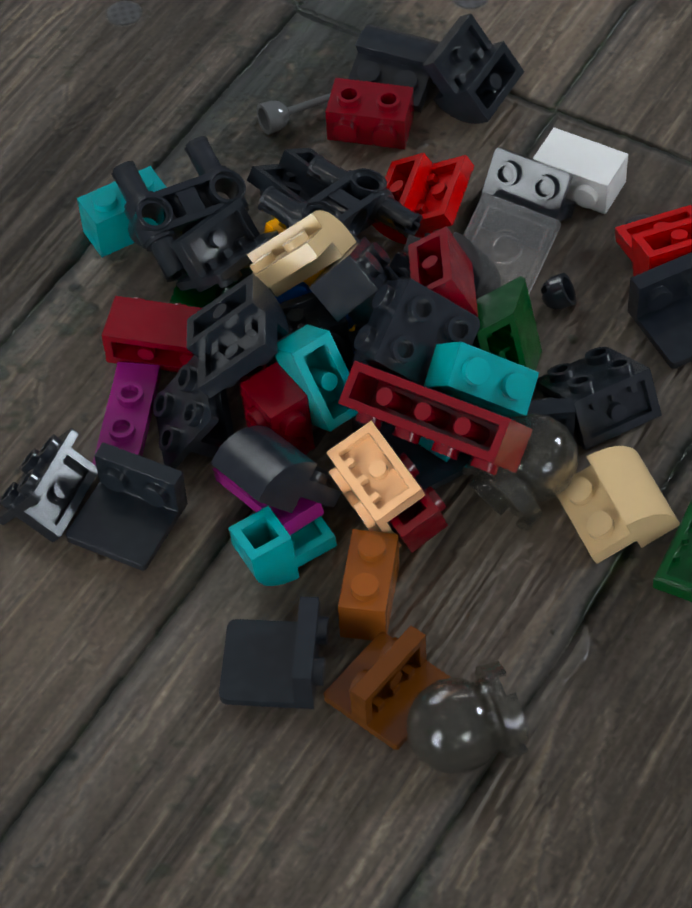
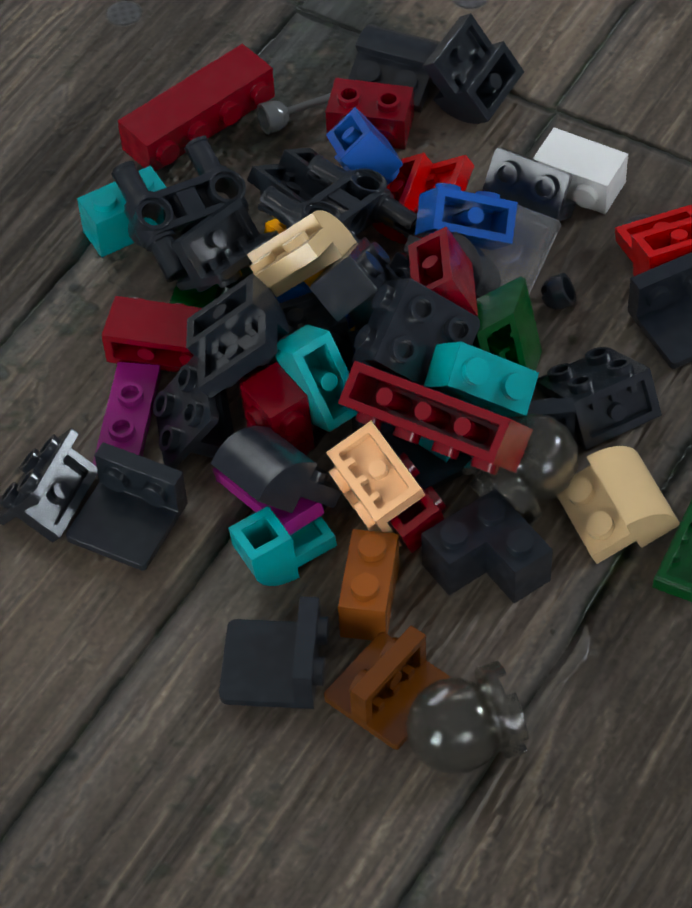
(196, 107): none -> dark red brick
(363, 146): none -> blue brick
(477, 215): none -> blue brick
(489, 540): none -> black brick

